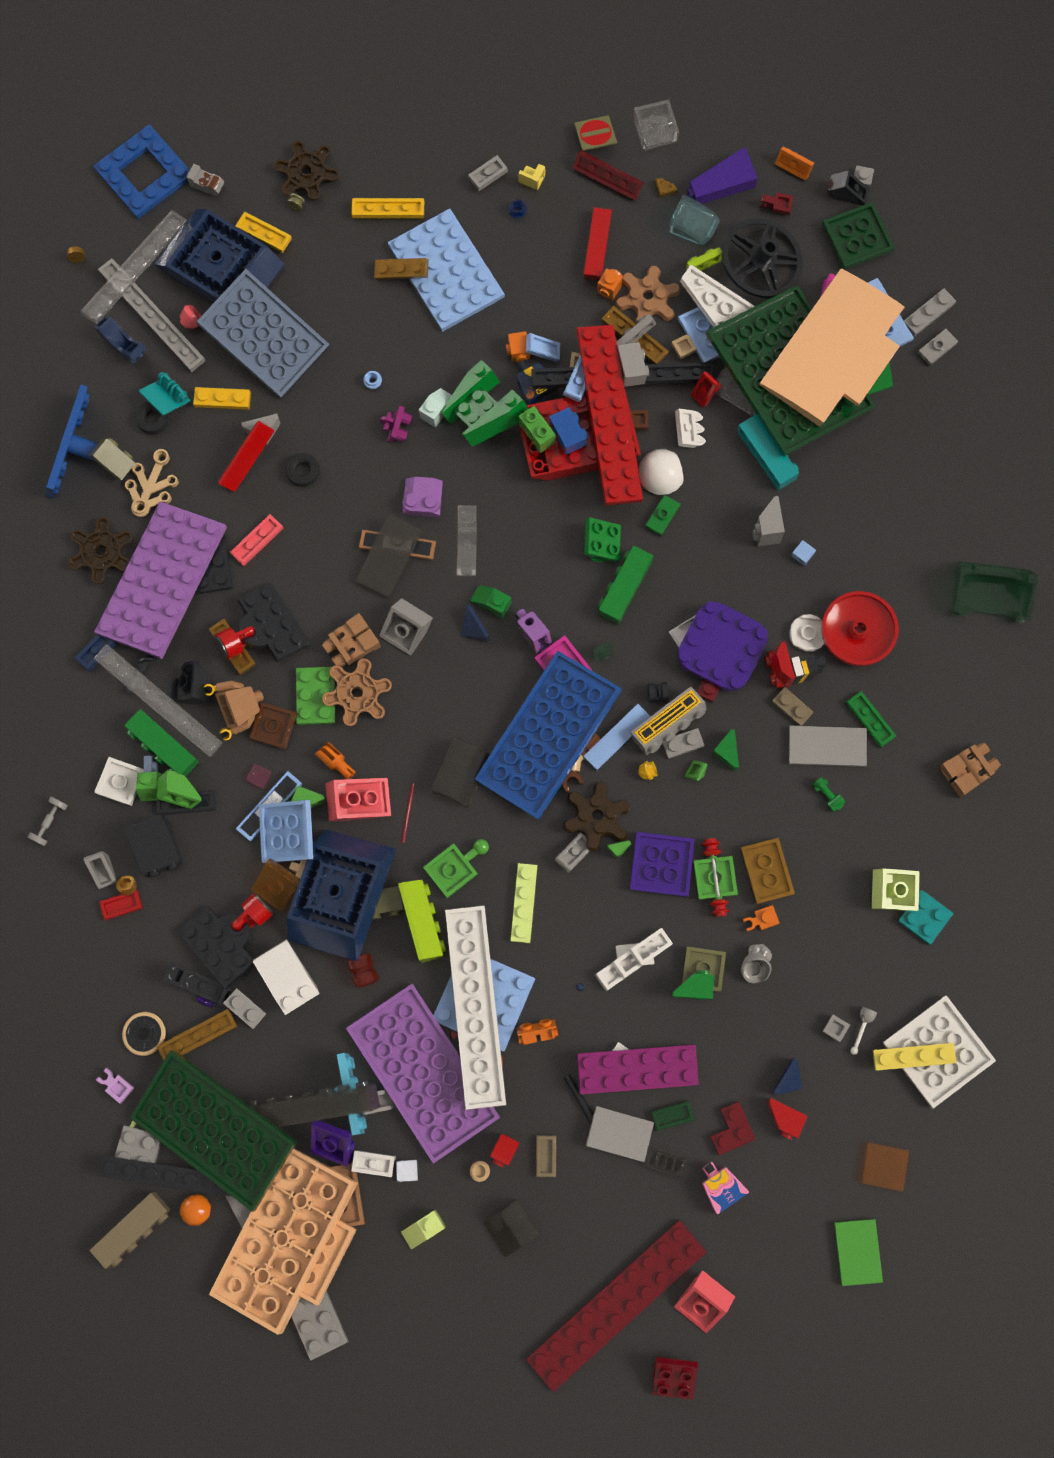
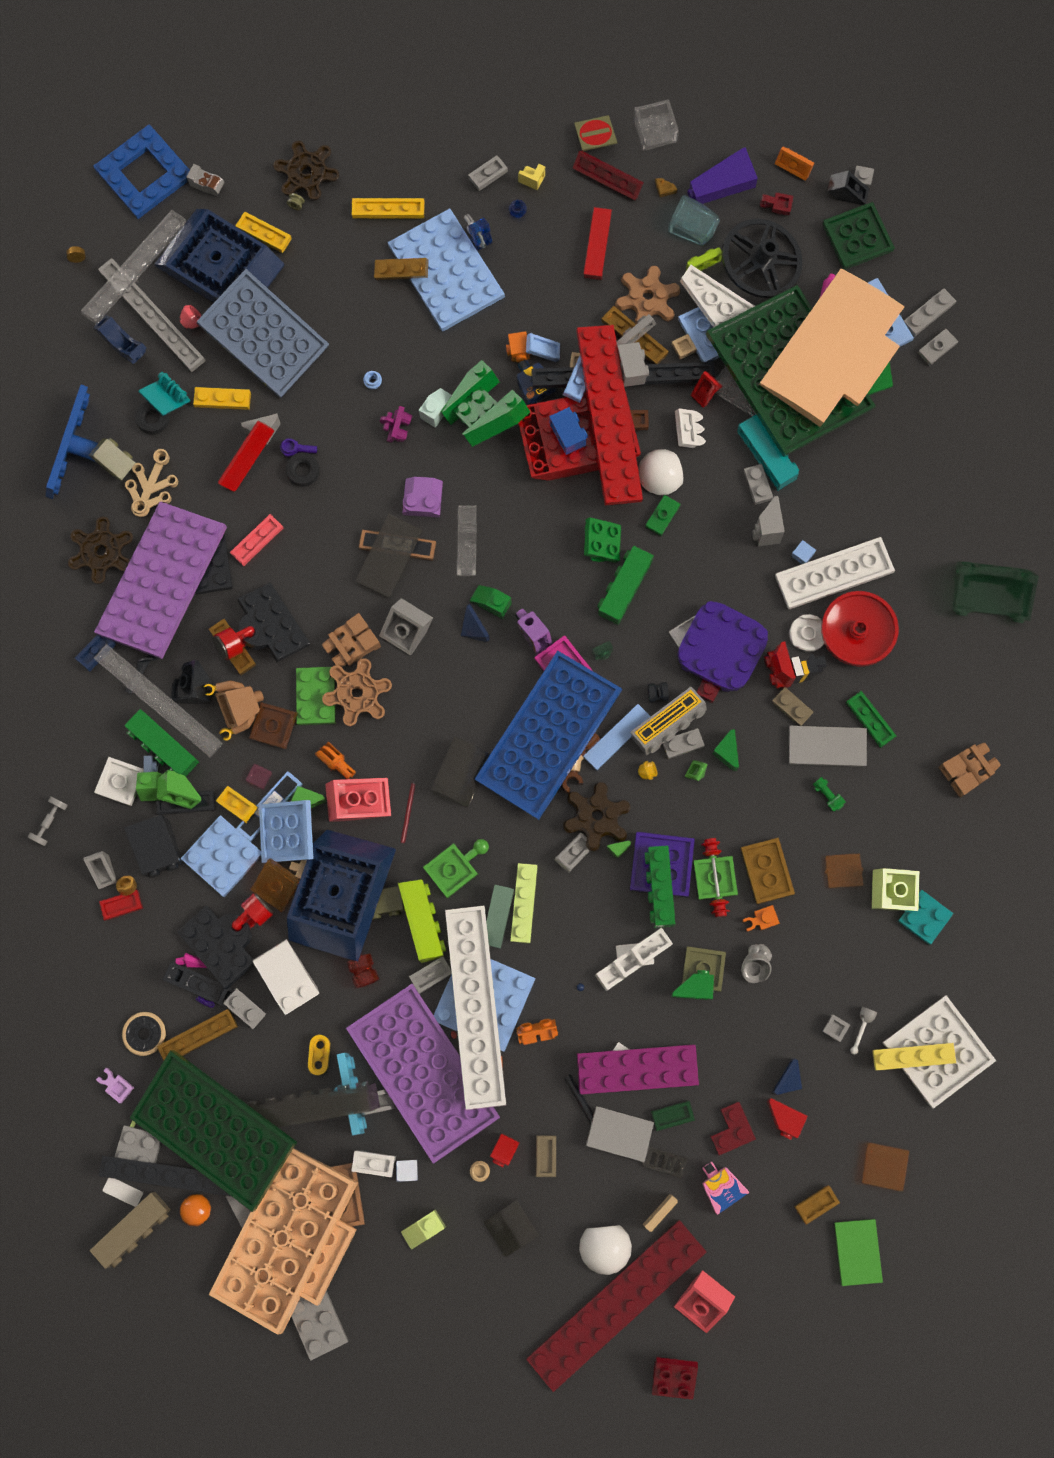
(122, 1191): none -> white sticker
(190, 961): none -> dark pink bar
(222, 856): none -> light blue plate
(236, 804): none -> yellow plate
(290, 447): none -> dark purple plate
(317, 1054): none -> yellow plate
(331, 1143): dark purple plate -> none
(431, 975): none -> light grey plate
(479, 231): none -> clear blue piece
(498, 914): none -> sand green slope
(537, 429): bright green brick -> none
(605, 1249): none -> white cylinder
(610, 283): orange brick -> none
(658, 1215): none -> tan tile
(661, 886): none -> green brick
(758, 484): none -> light grey plate
(817, 1204): none -> pearl gold plate
(834, 573): none -> white plate
(844, 870): none -> clear orange piece

